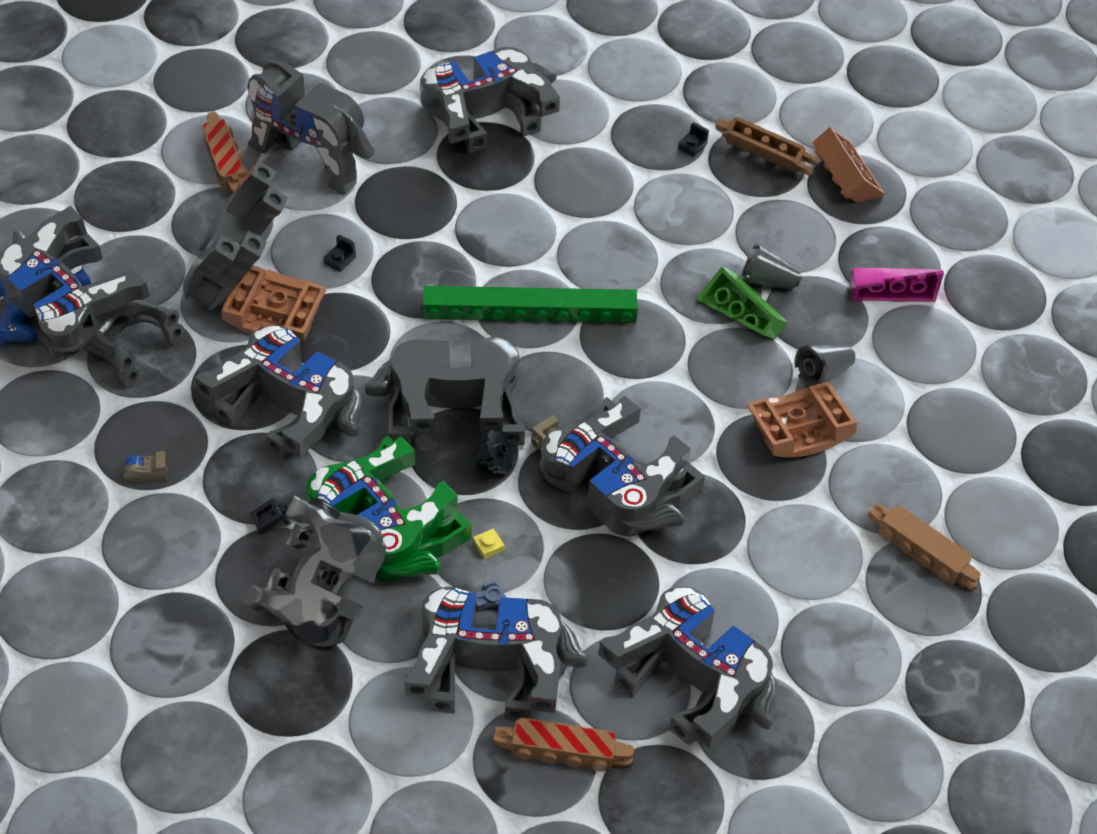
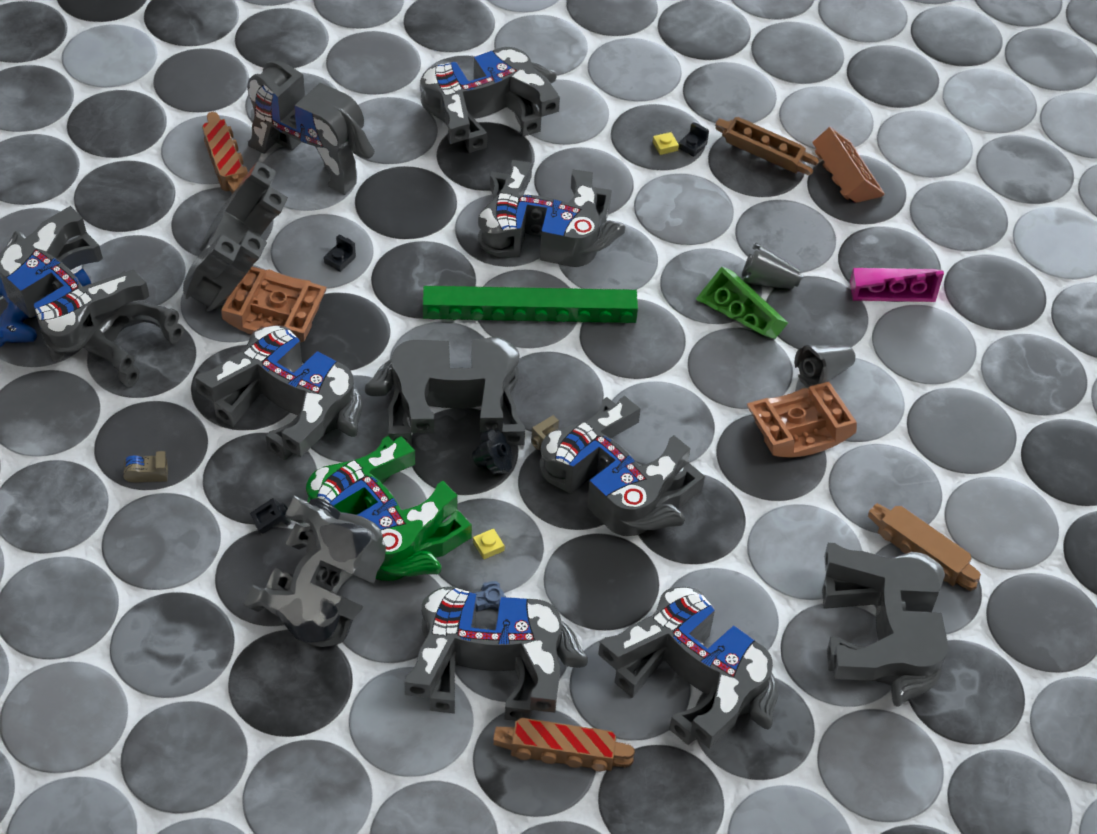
(568, 231): none -> dark grey animal
(665, 143): none -> light yellow plate
(909, 634): none -> dark grey animal

